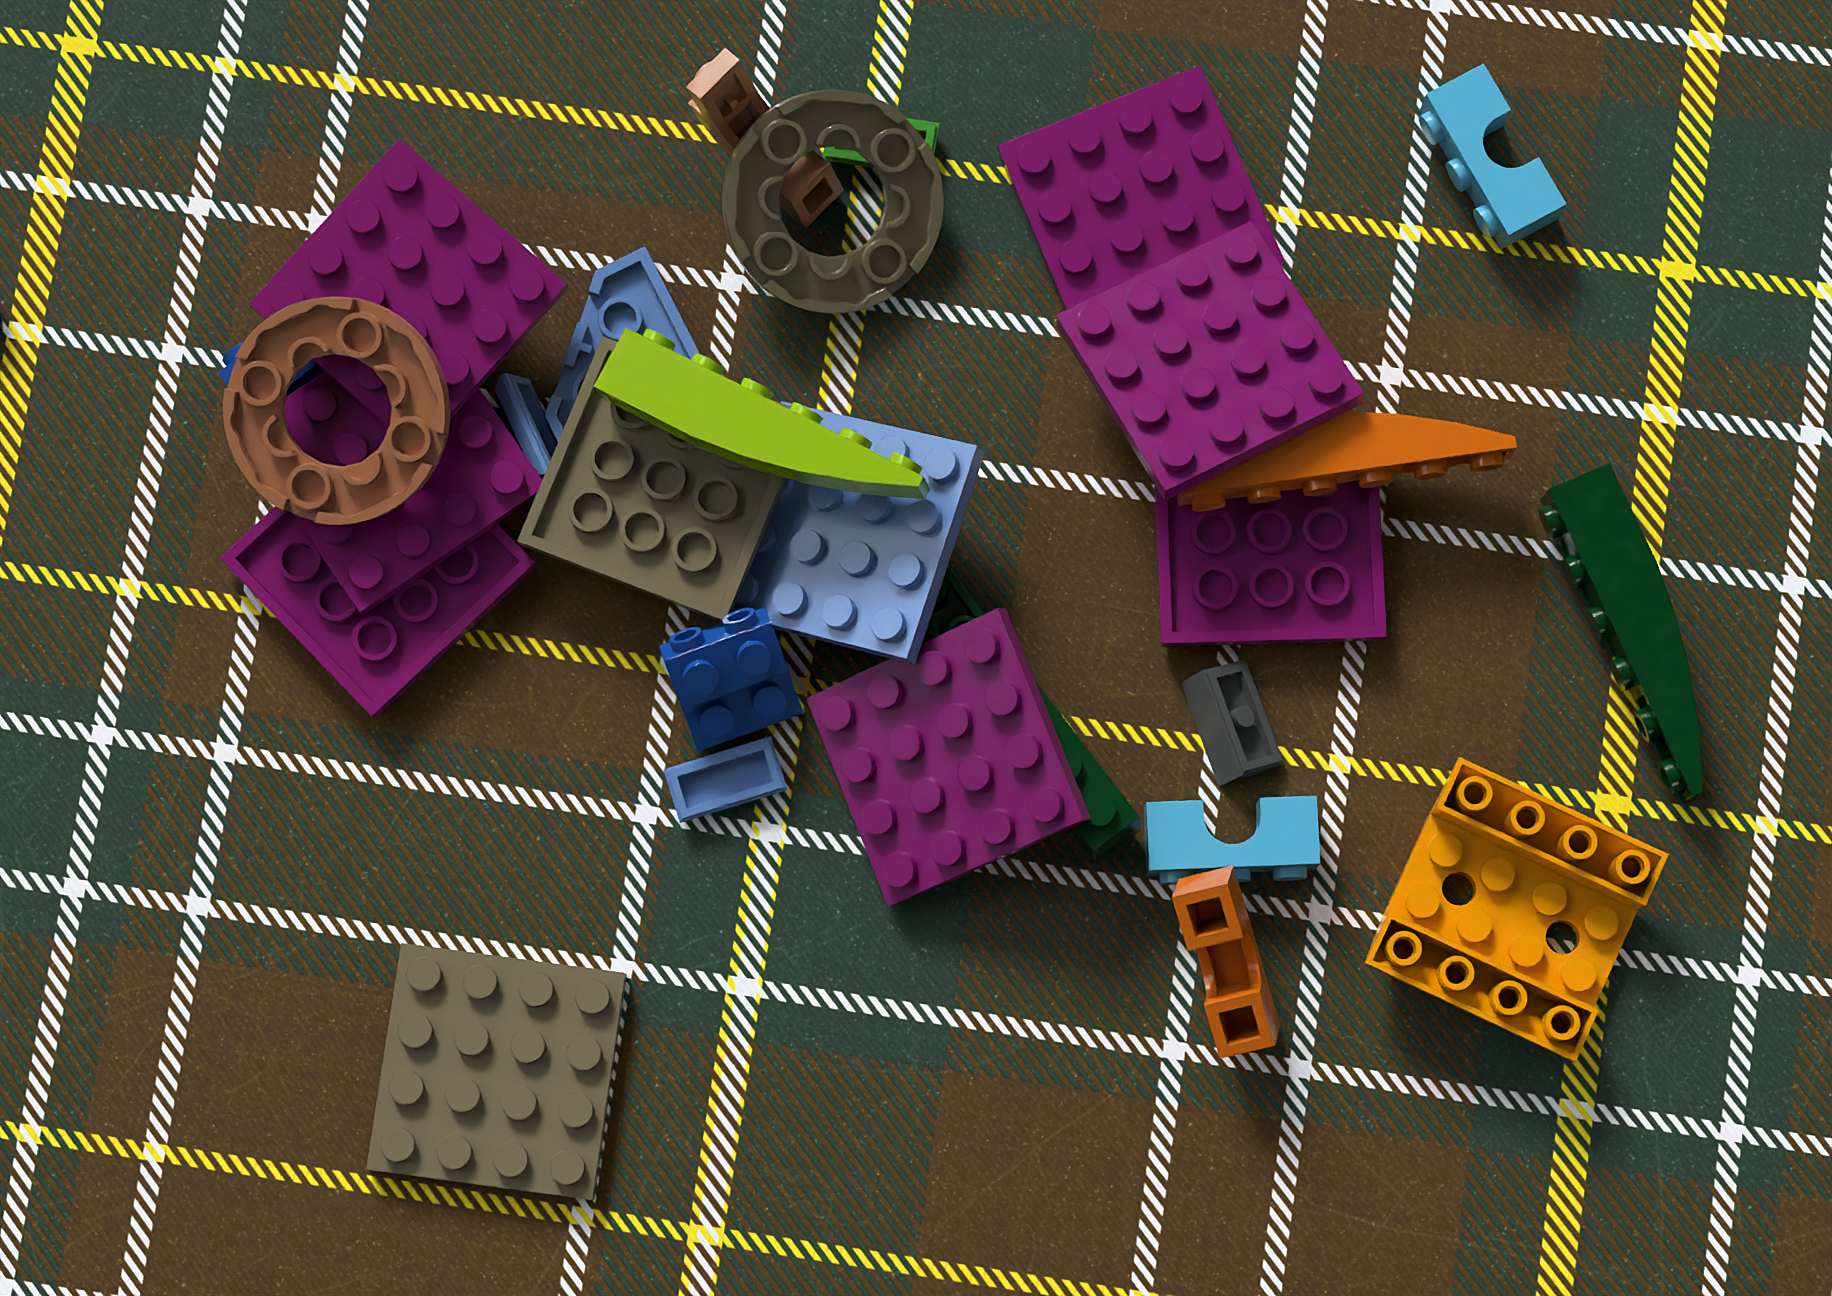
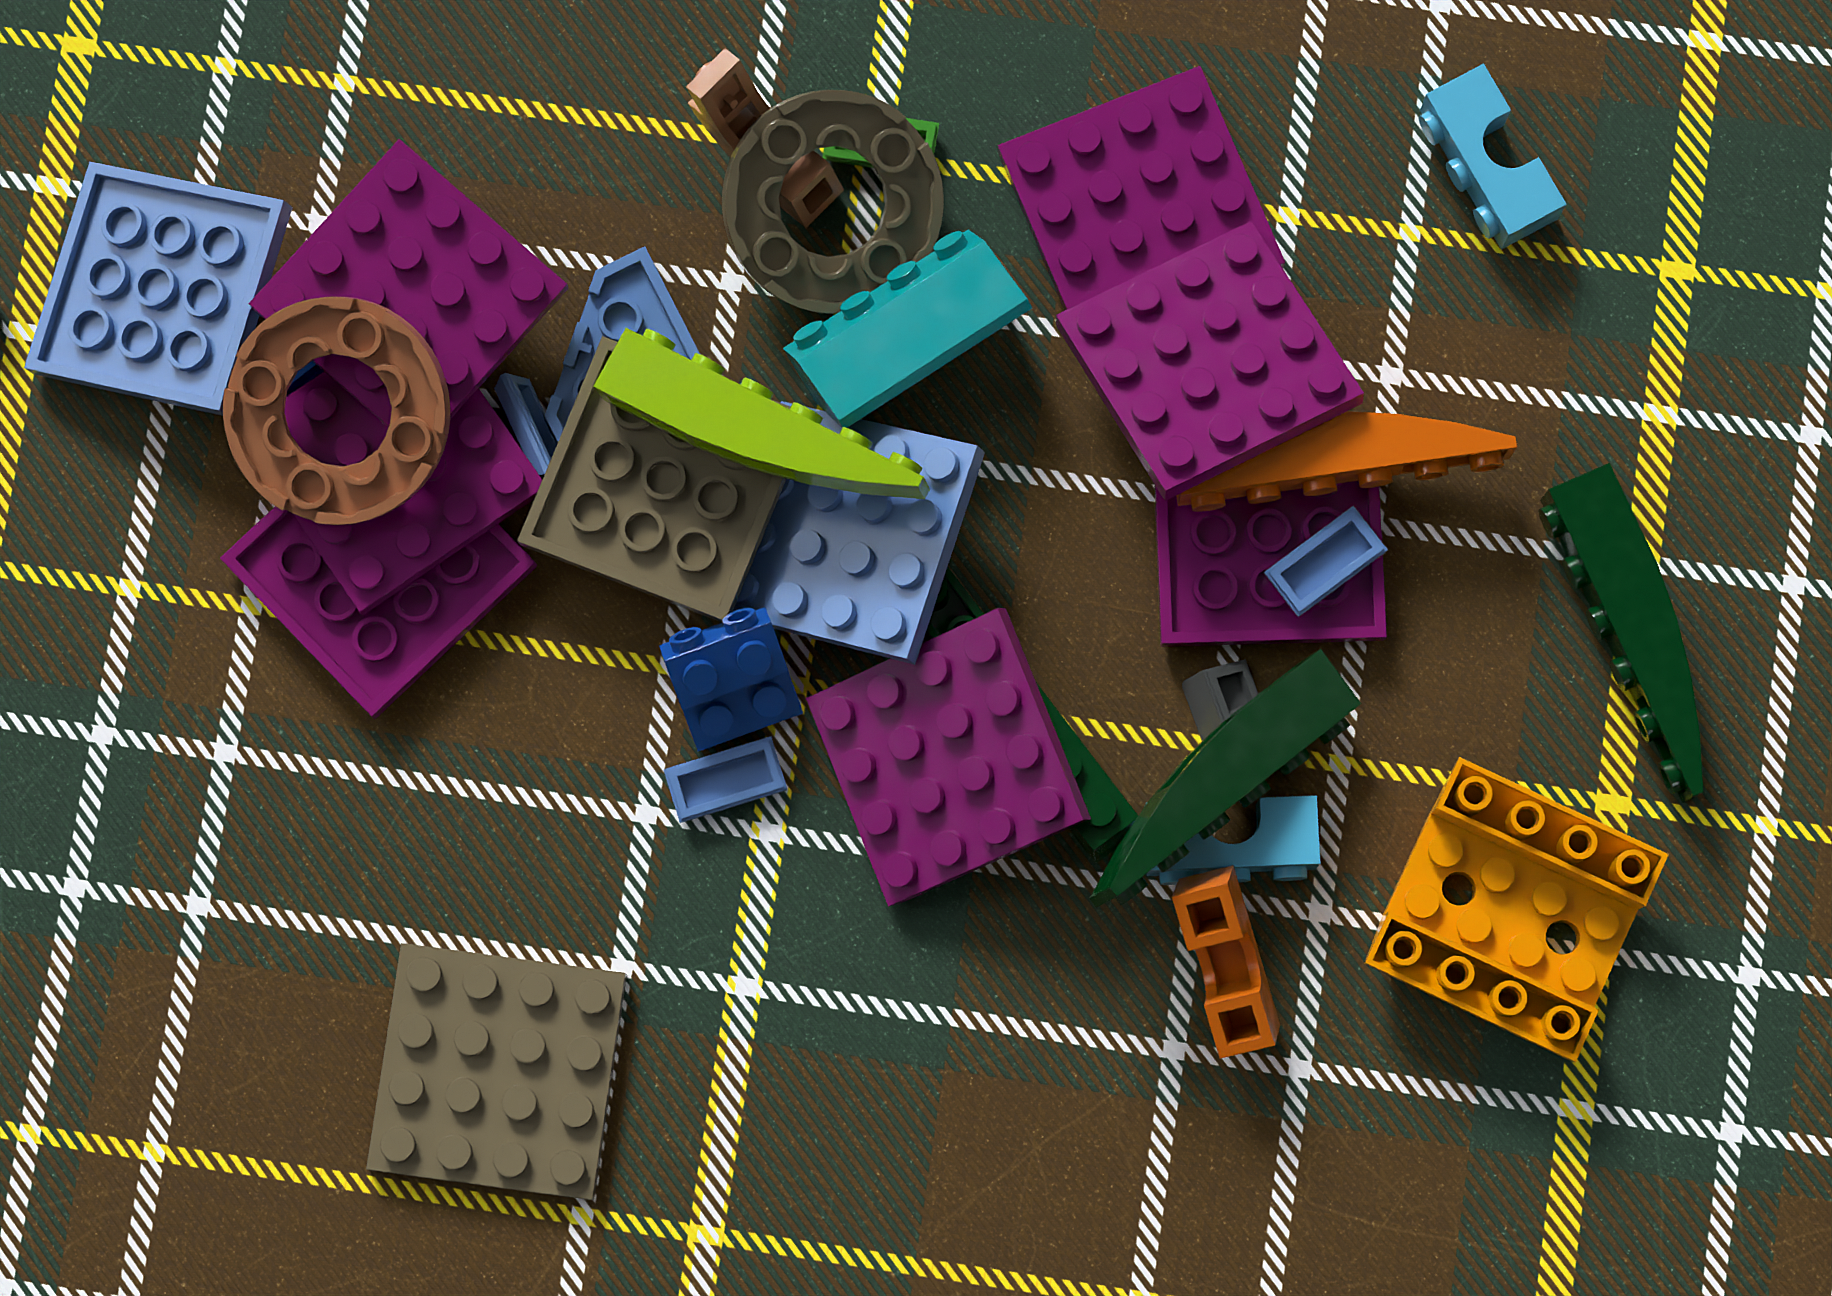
(156, 286): none -> medium blue plate
(905, 327): none -> teal slope
(1230, 768): none -> dark green slope
(1325, 561): none -> medium blue tile

